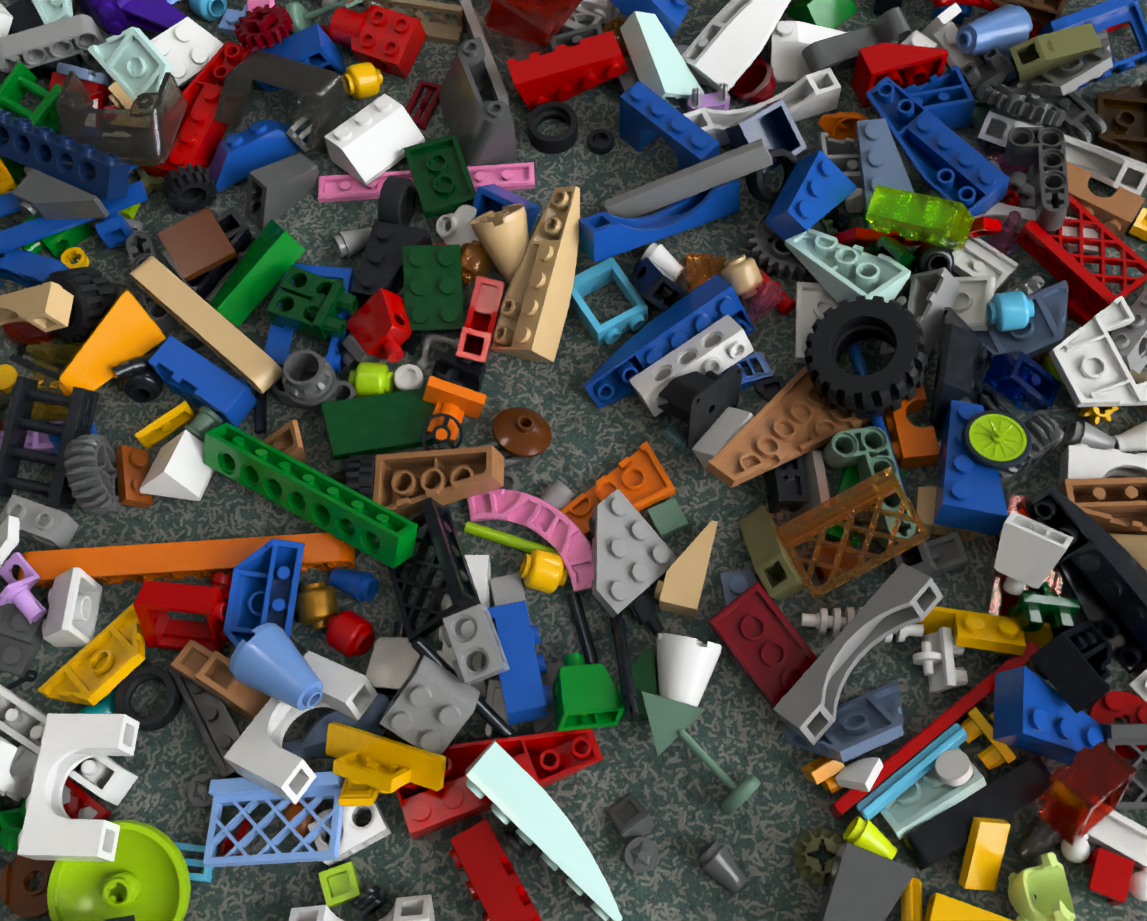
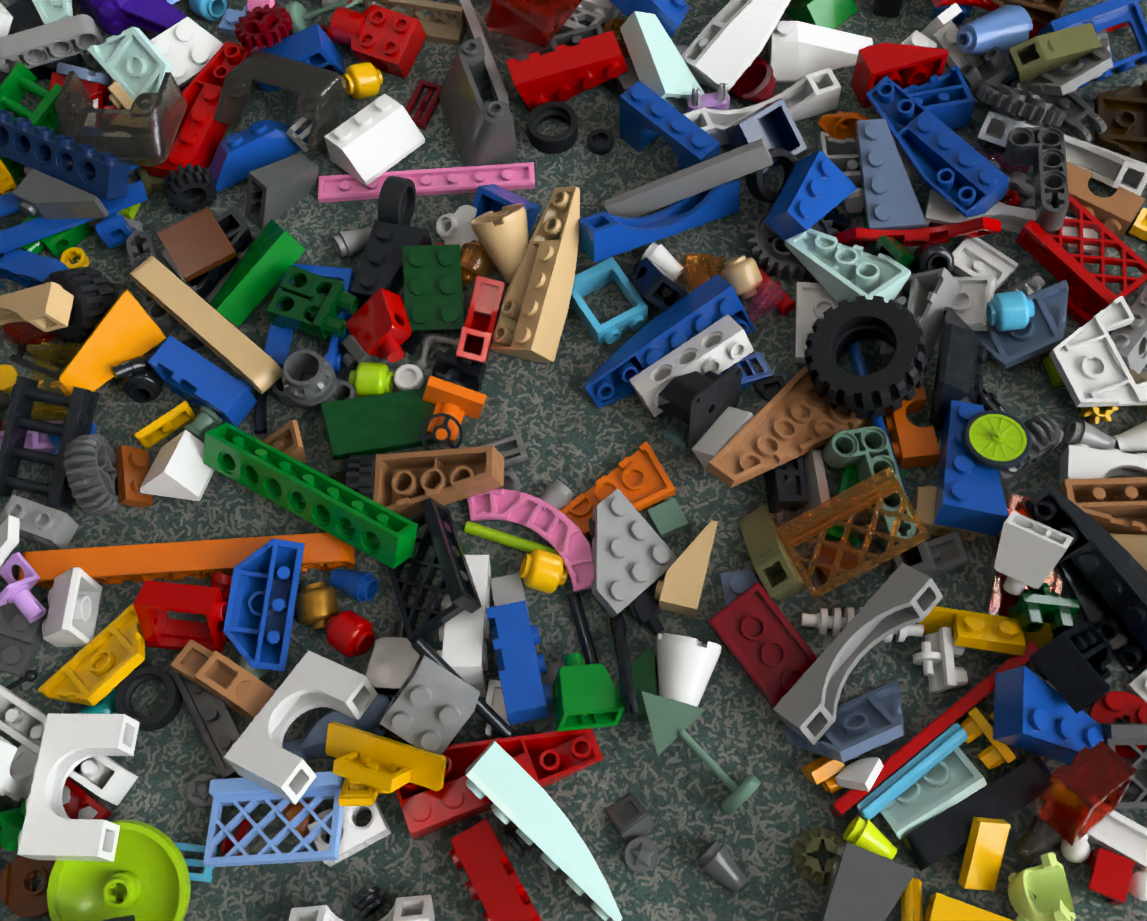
(276, 668): medium blue cone -> none
(340, 884): lime plate -> none
(440, 175): dark green plate -> none
(483, 640): light grey brick -> none
(522, 432): reddish brown dish -> none
(842, 50): dark grey beam -> none
(920, 217): clear neon green wedge -> none
(954, 767): white tile -> none
(1006, 239): clear pink cone -> none
(1022, 381): clear blue brick -> none

